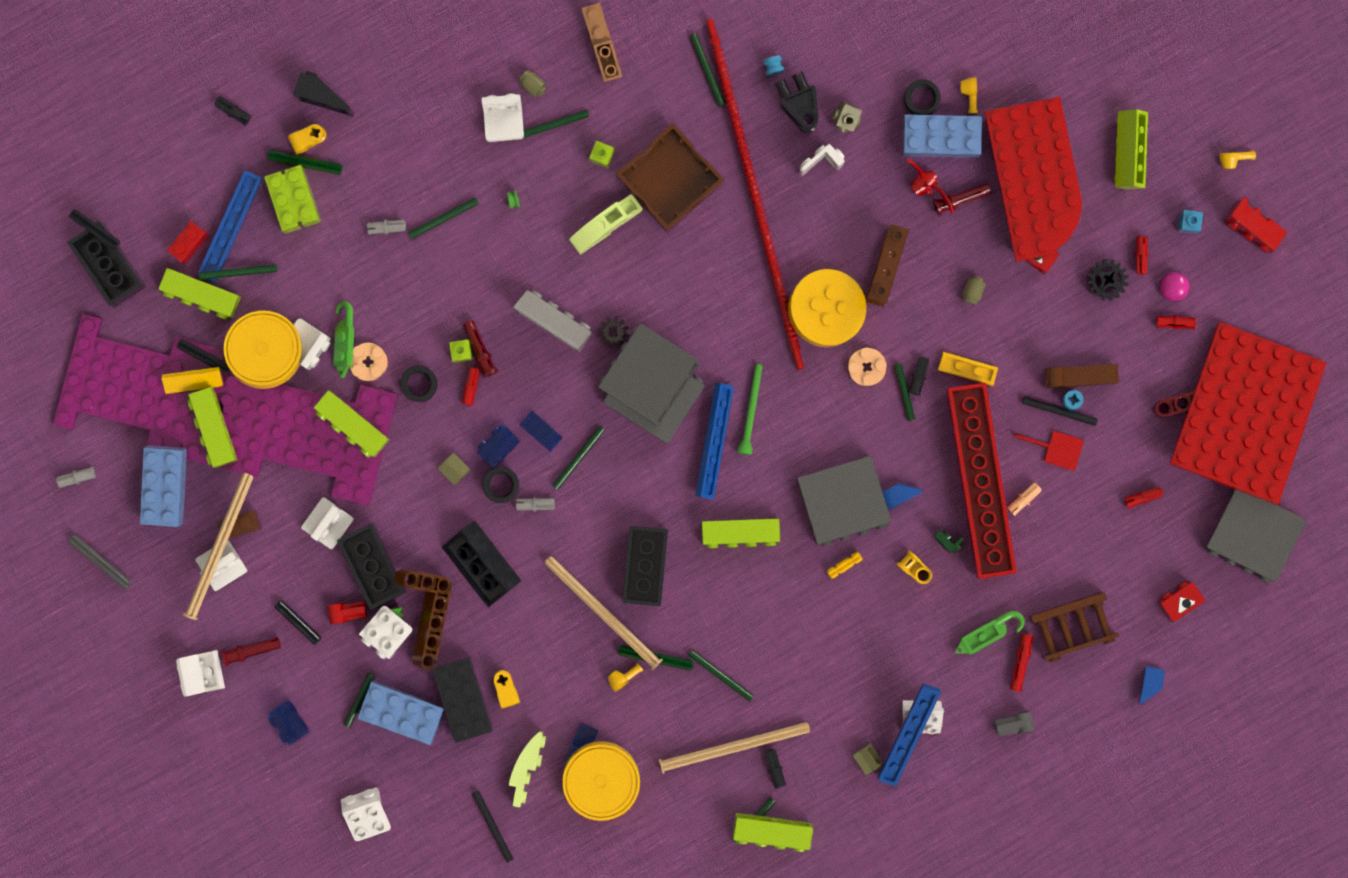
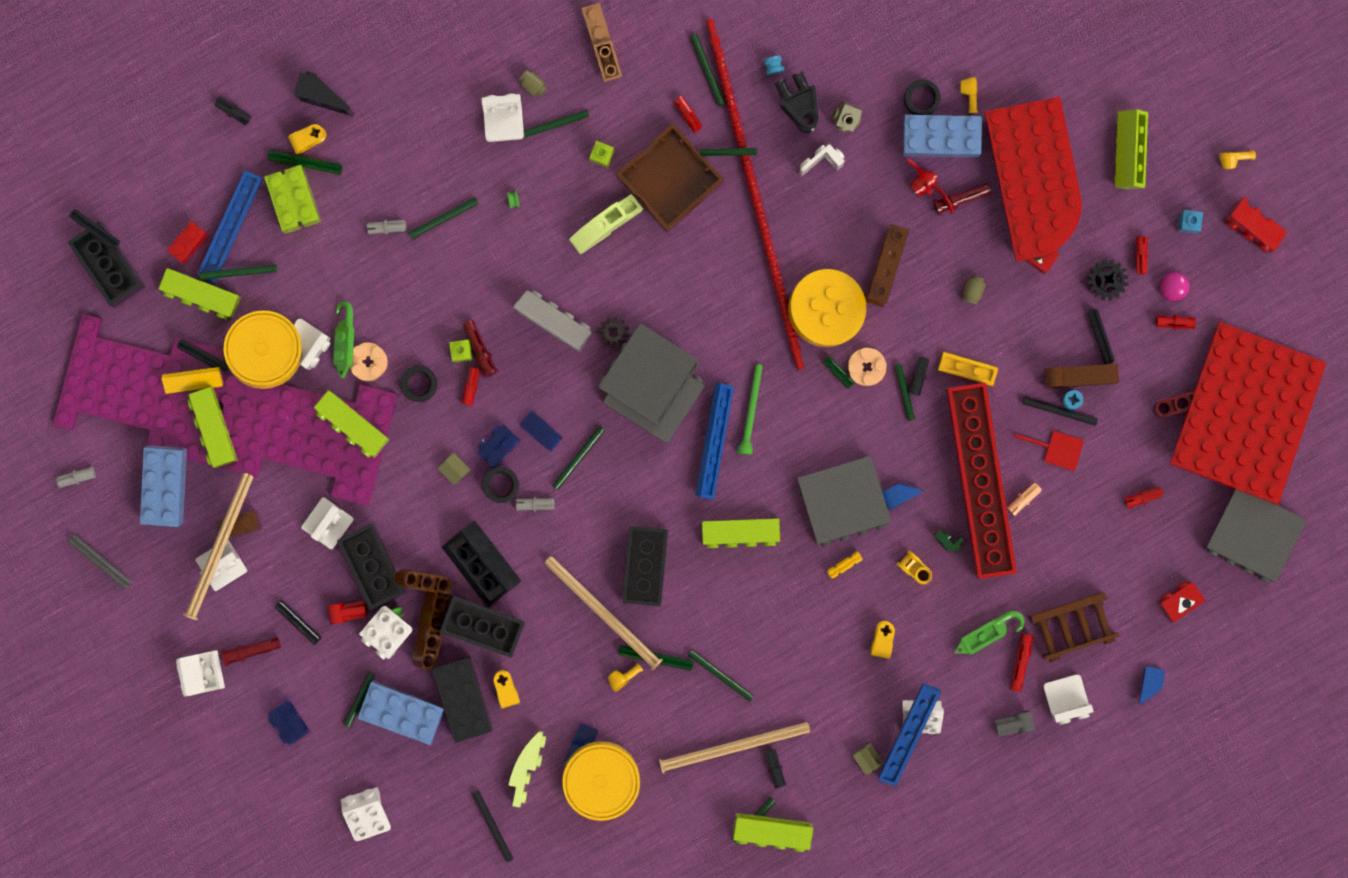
(480, 626): none -> black brick
(688, 114): none -> red axle
(728, 152): none -> dark green bar
(838, 372): none -> dark green axle
(883, 644): none -> yellow piece
(1067, 699): none -> white bracket
(1101, 336): none -> black axle

